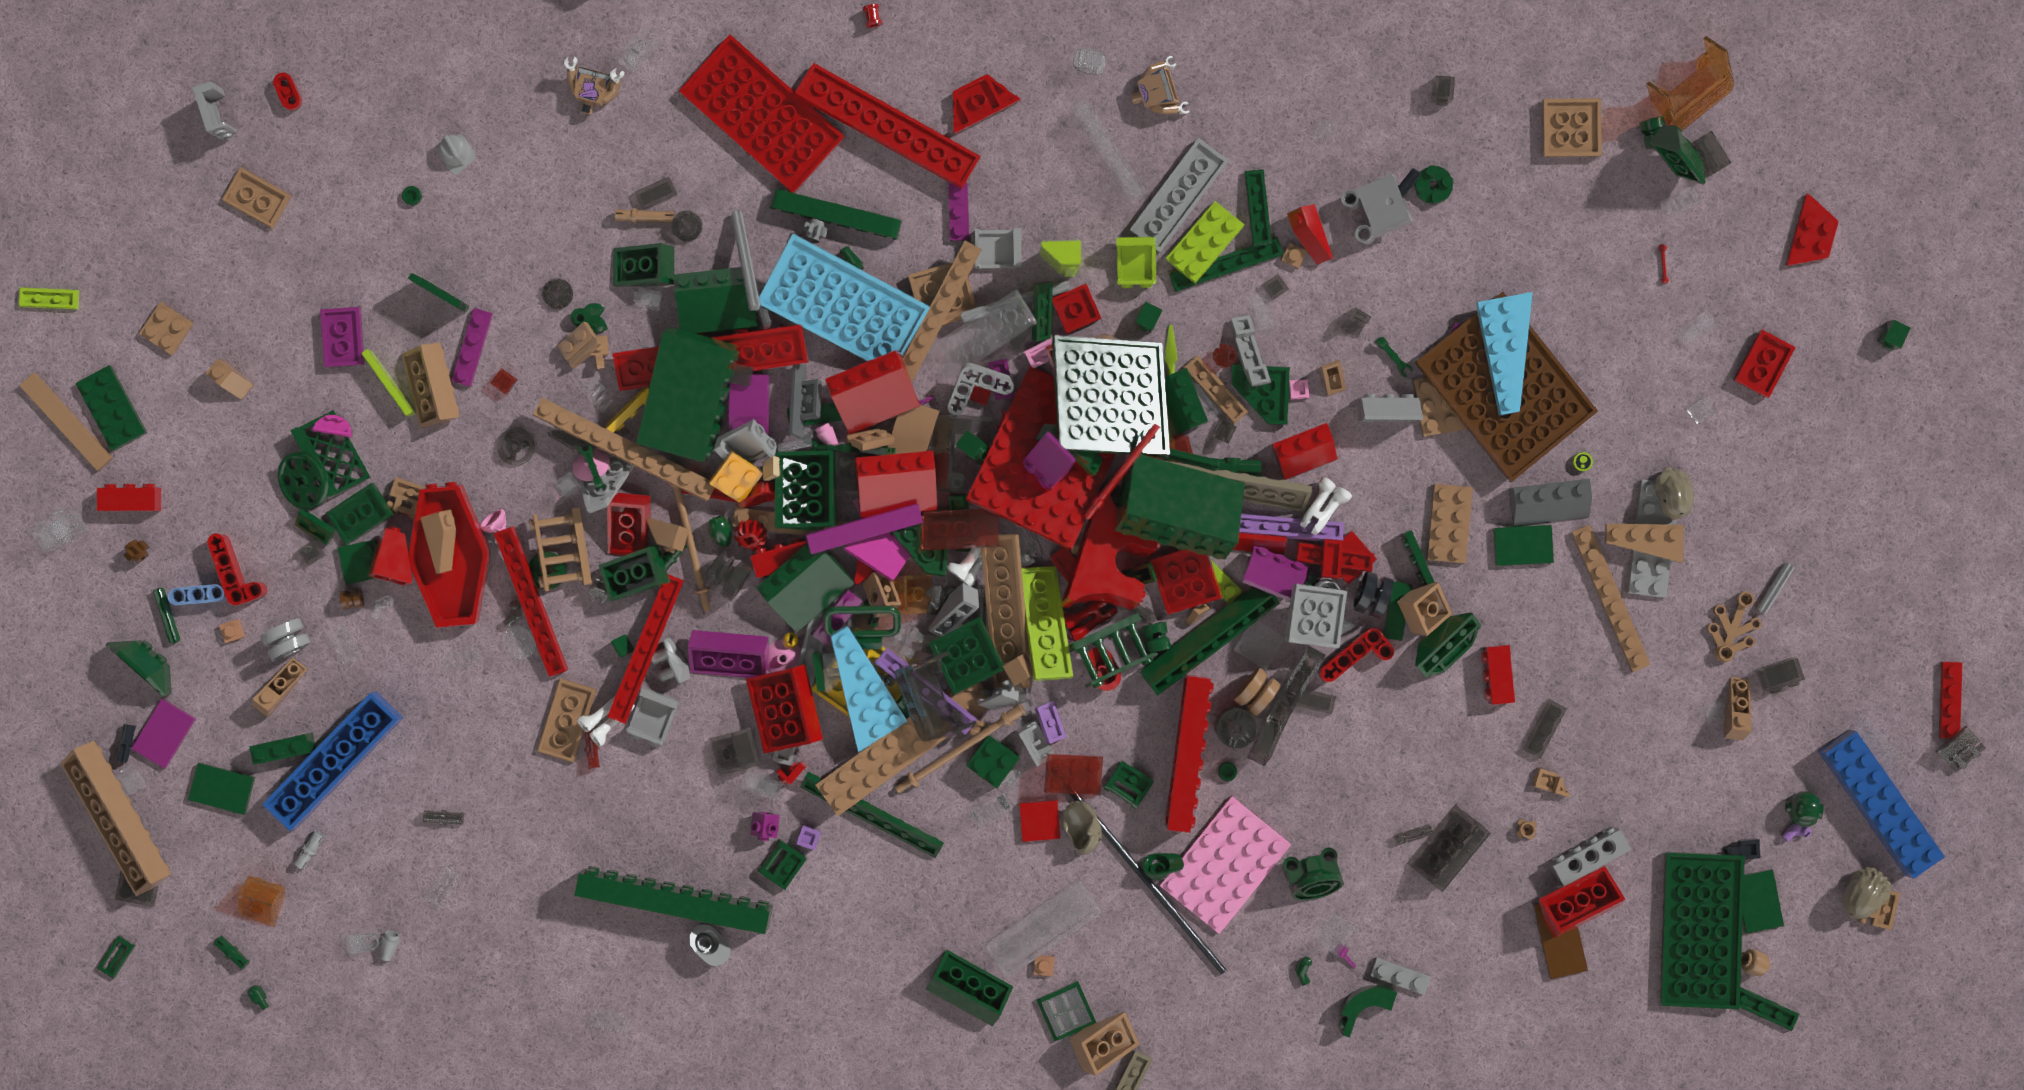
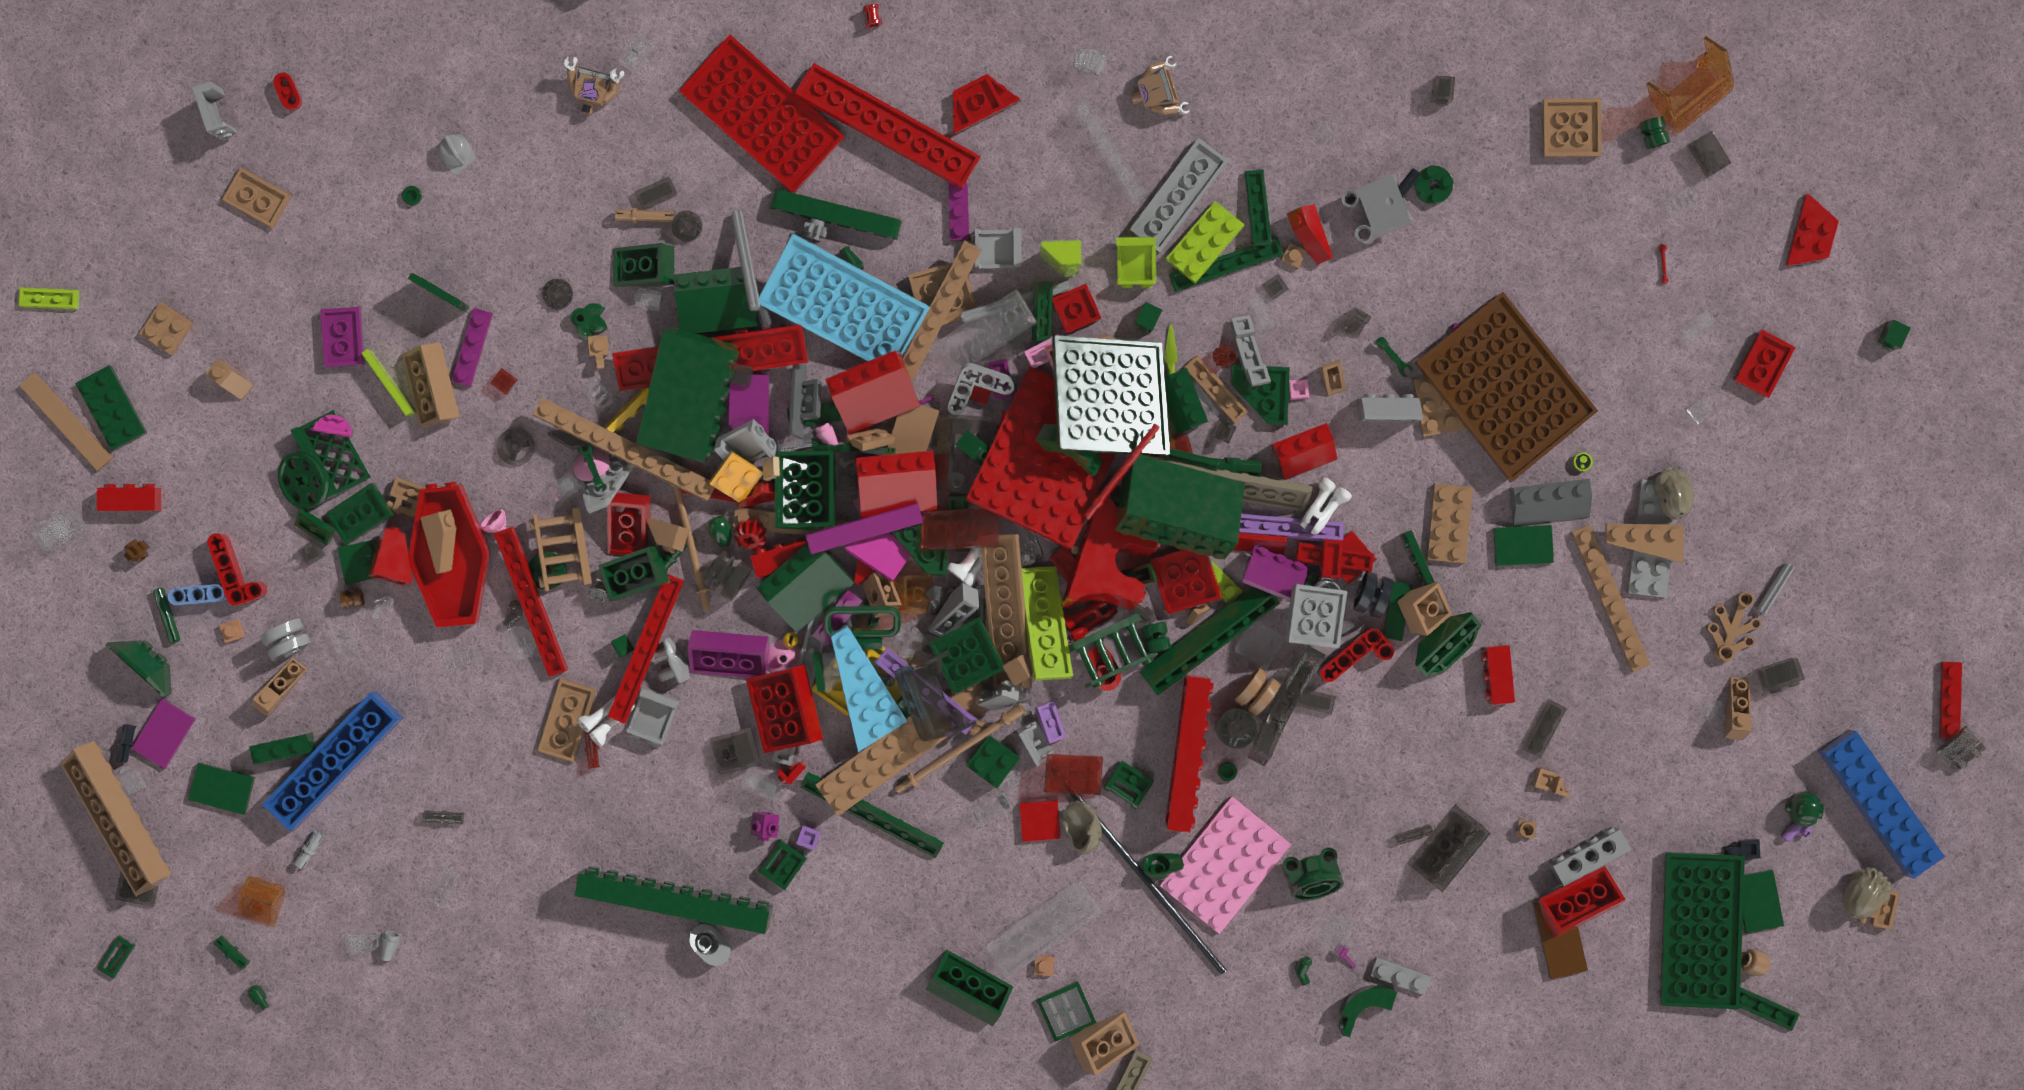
(579, 344): medium nougat plate -> none
(1049, 461): magenta slope -> none
(1505, 337): medium azure wing -> none
(1679, 154): dark green slope -> none

